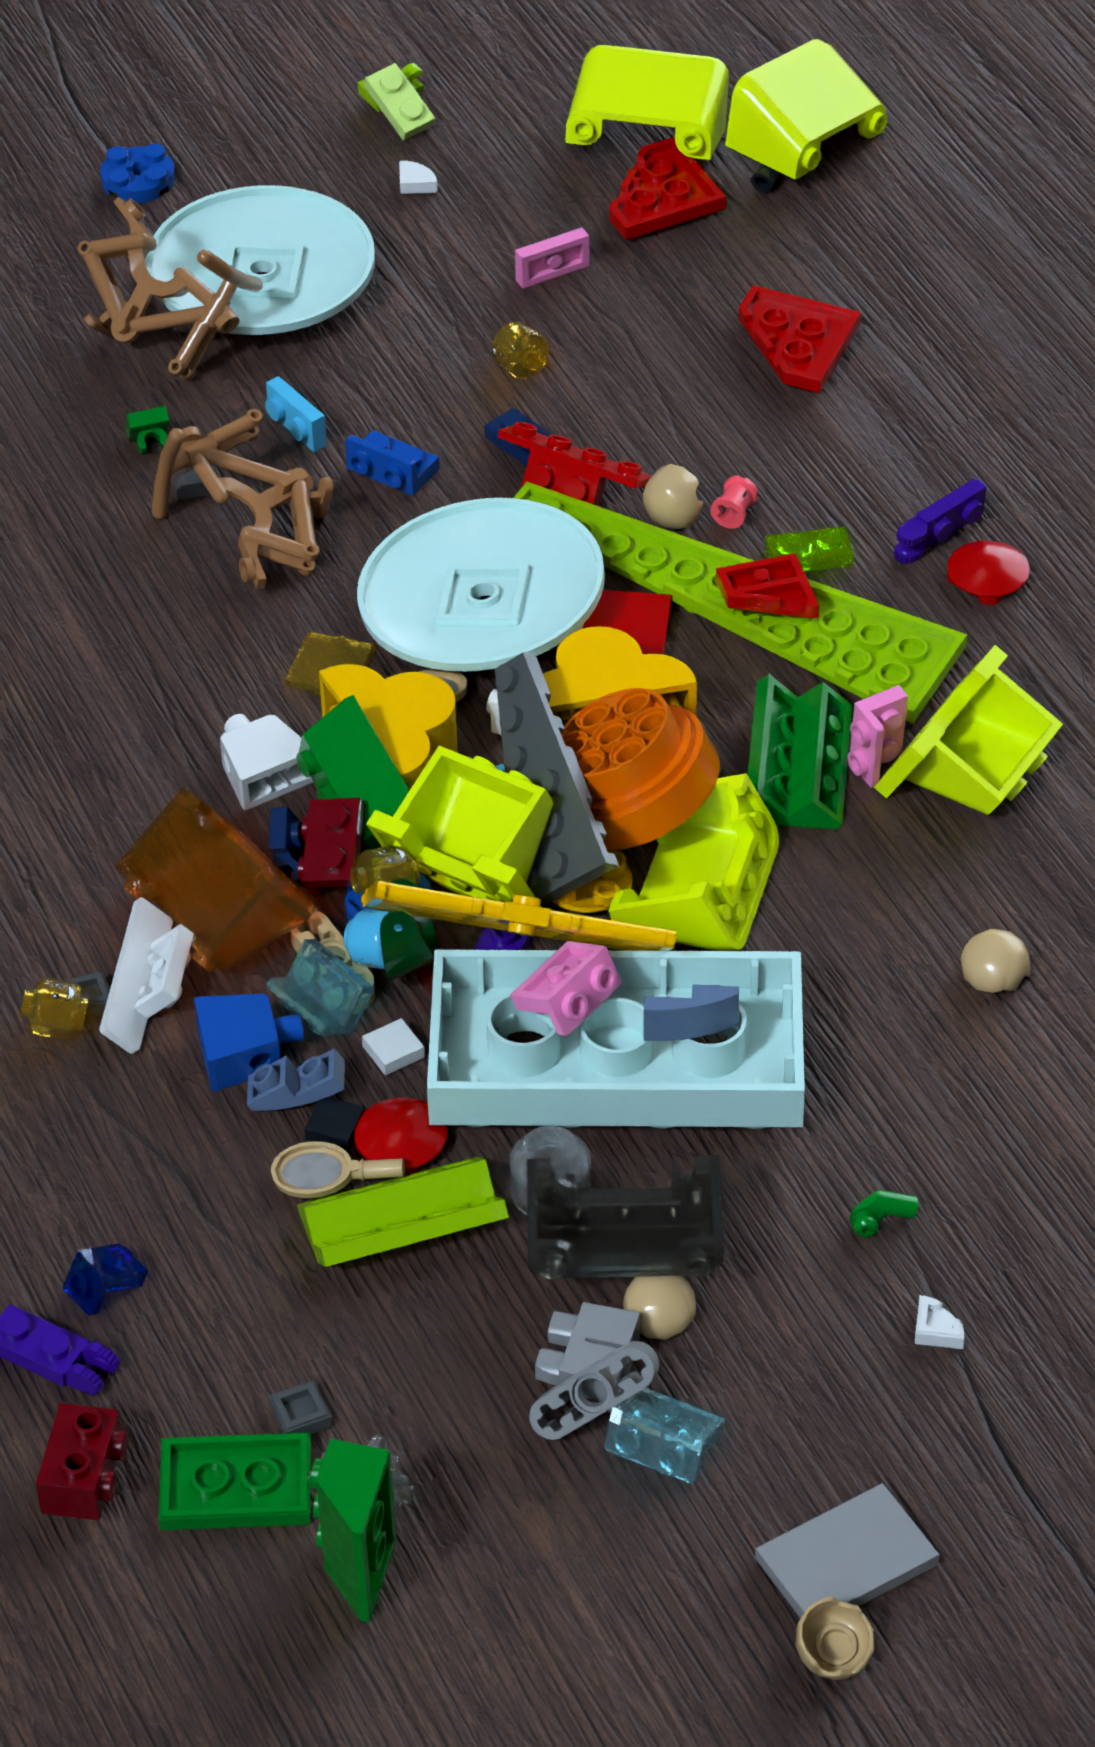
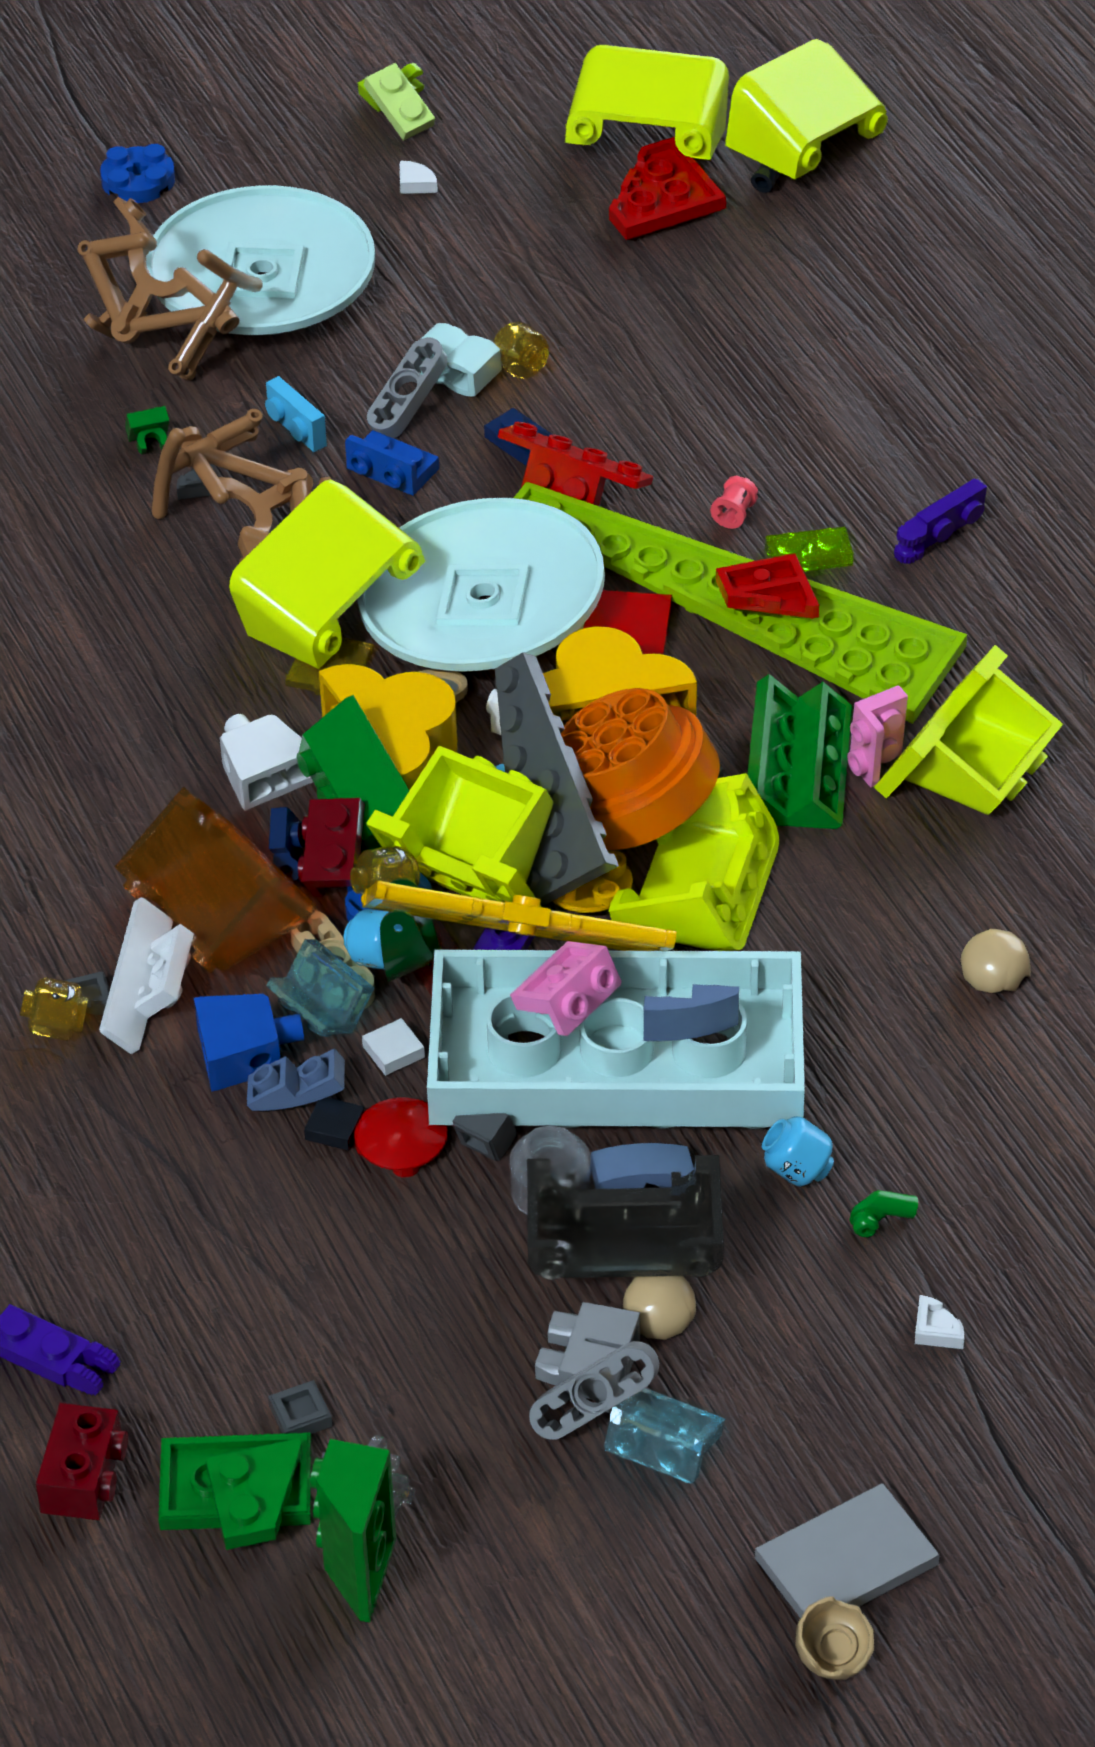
(102, 1271): clear blue bracket -> none
(252, 1490): none -> green wing
(316, 569): none -> neon yellow windscreen
(324, 1168): tan piece -> none
(401, 1211): lime slope -> none
(407, 371): none -> light grey beam
(470, 359): none -> light aqua brick
(486, 1133): none -> dark grey slope
(552, 257): bright pink plate -> none
(639, 1164): none -> sand blue slope
(672, 497): tan hair -> none
(798, 335): red plate -> none
(798, 1151): none -> medium azure head
(988, 570): red dish -> none

